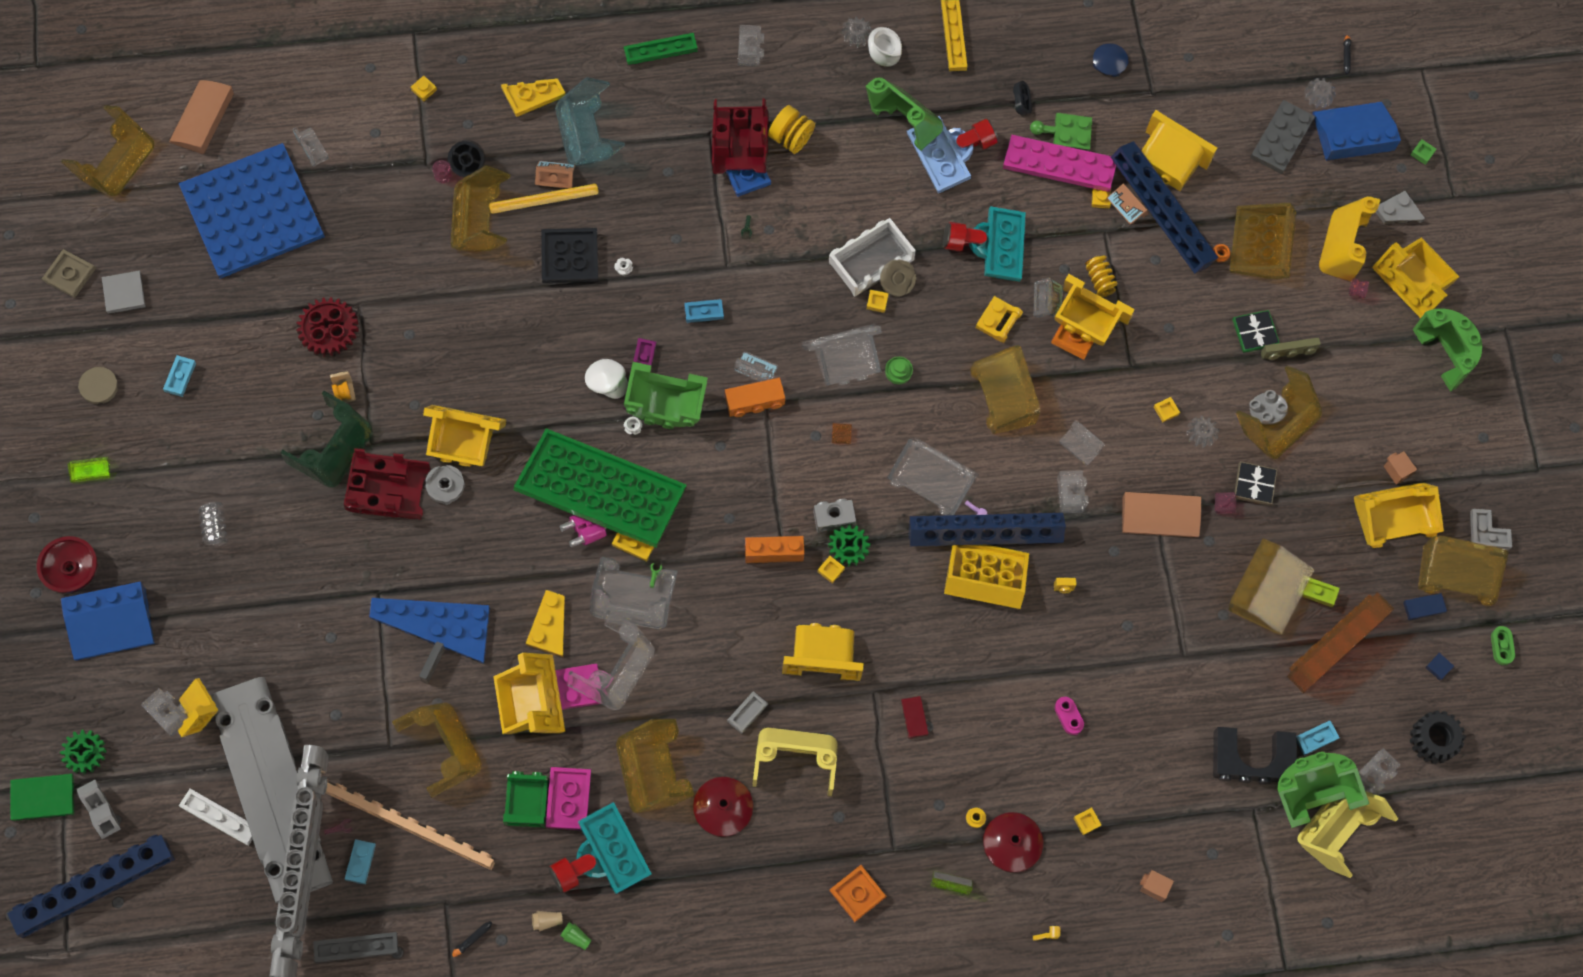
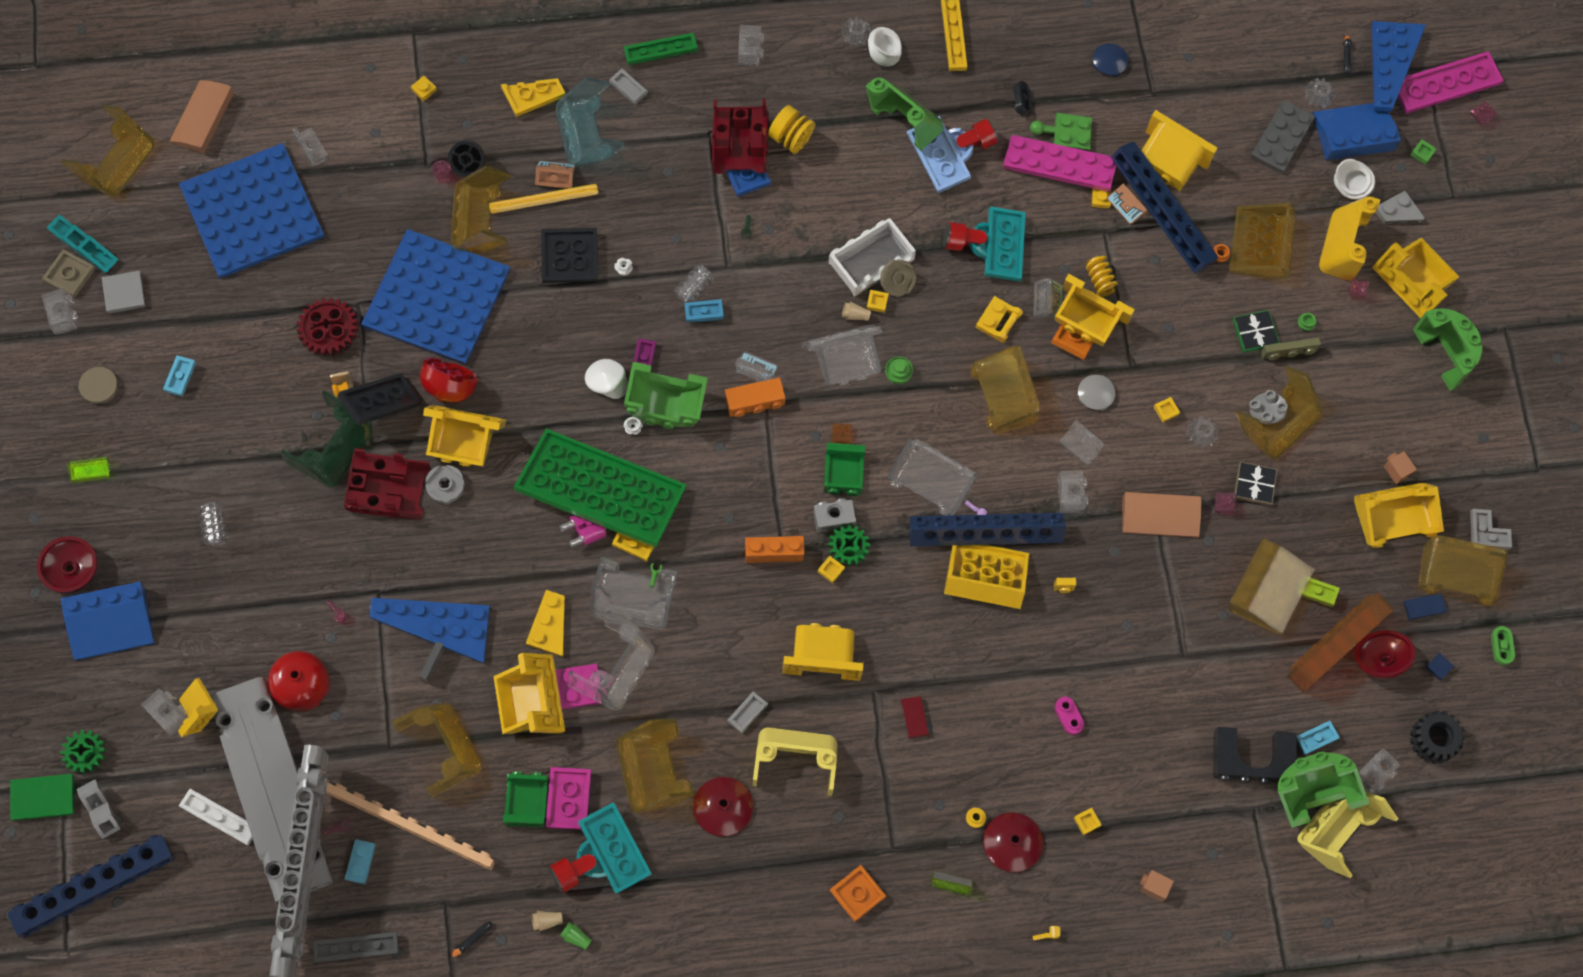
(54, 303): none -> clear brick
(82, 244): none -> teal slope
(302, 692): none -> red cylinder
(340, 616): none -> clear pink hand
(379, 399): none -> black plate
(436, 297): none -> blue plate
(446, 384): none -> red cylinder
(628, 86): none -> light grey tile
(693, 283): none -> clear piece
(844, 469): none -> green panel
(855, 312): none -> tan cone
(1096, 392): none -> light grey dish
(1307, 321): none -> bright green plate
(1354, 179): none -> white piece
(1385, 654): none -> dark red dish
(1391, 57): none -> blue wing
(1449, 82): none -> dark pink plate
(1483, 113): none -> clear pink plate

